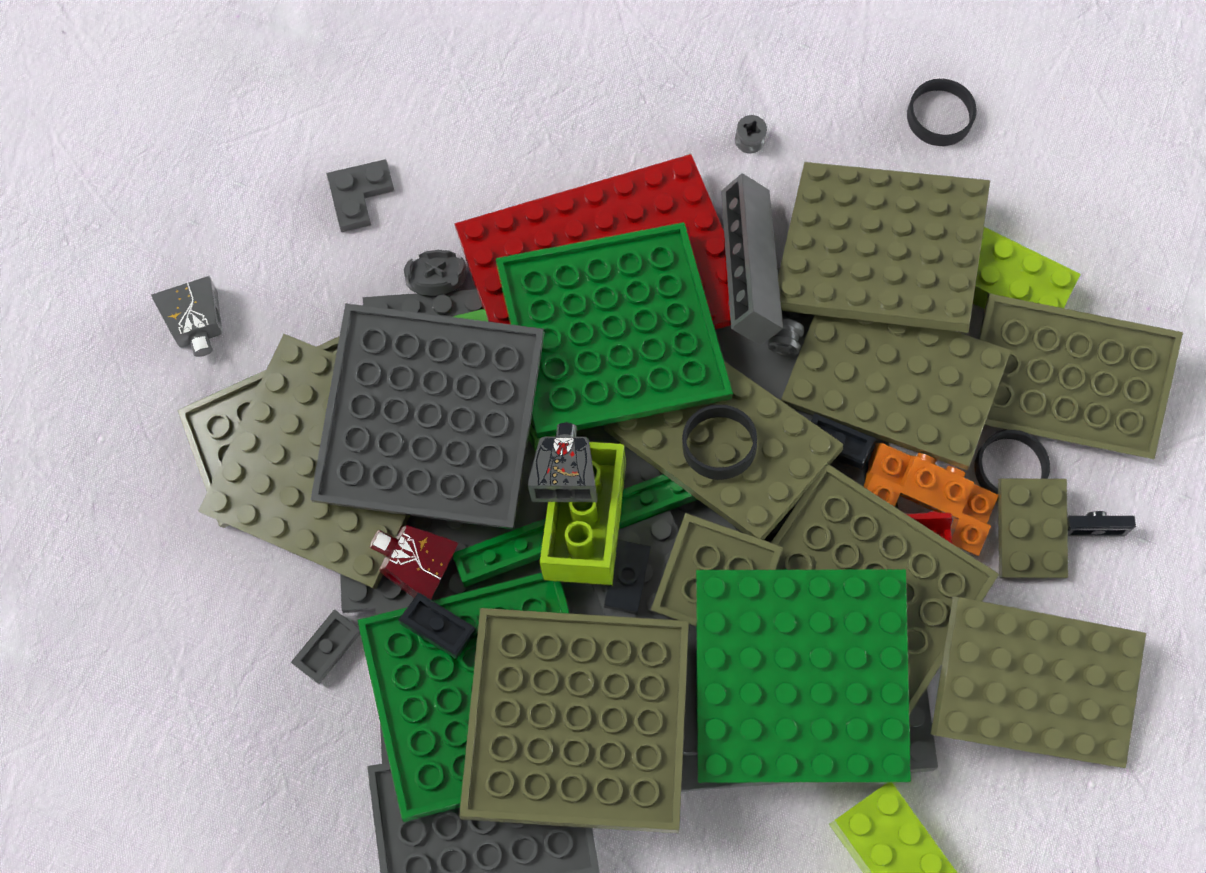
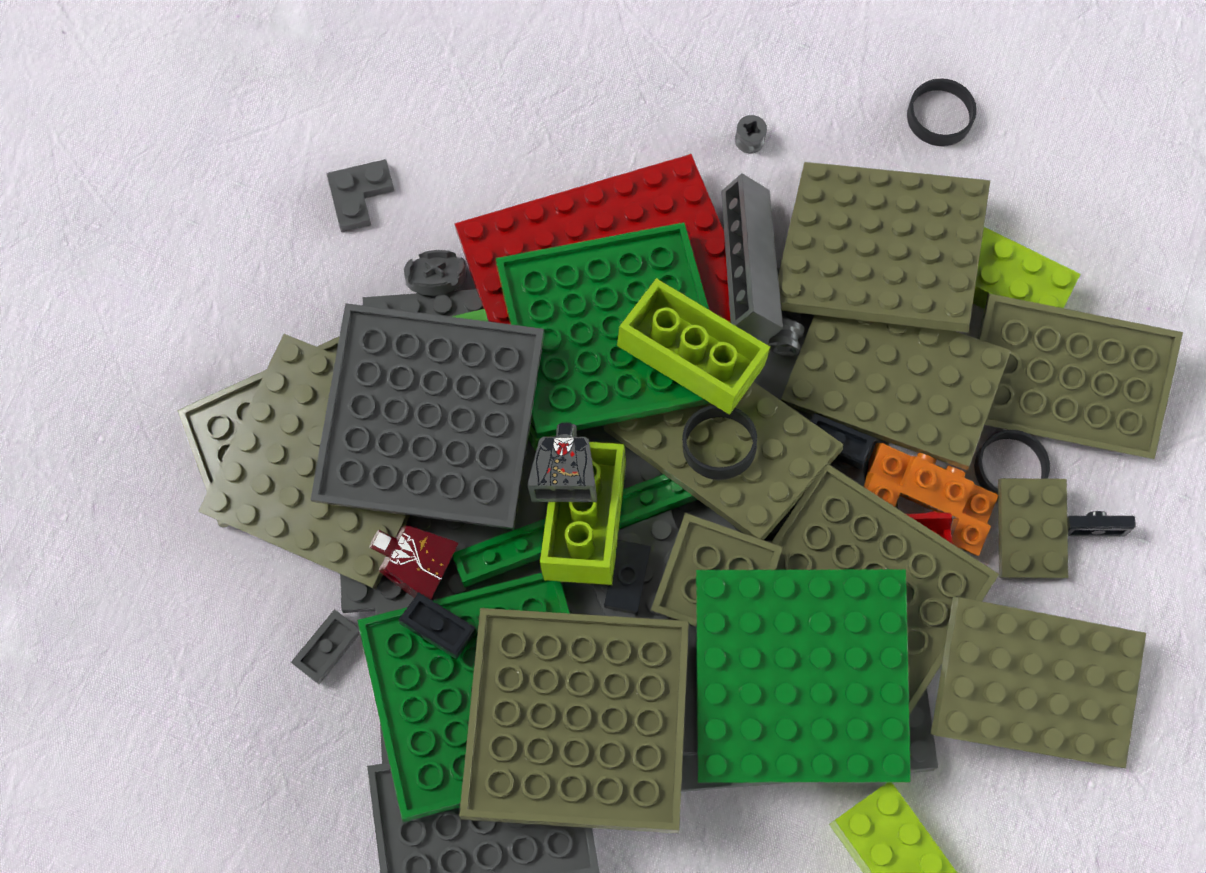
(191, 314): dark grey torso -> none
(692, 346): none -> lime brick

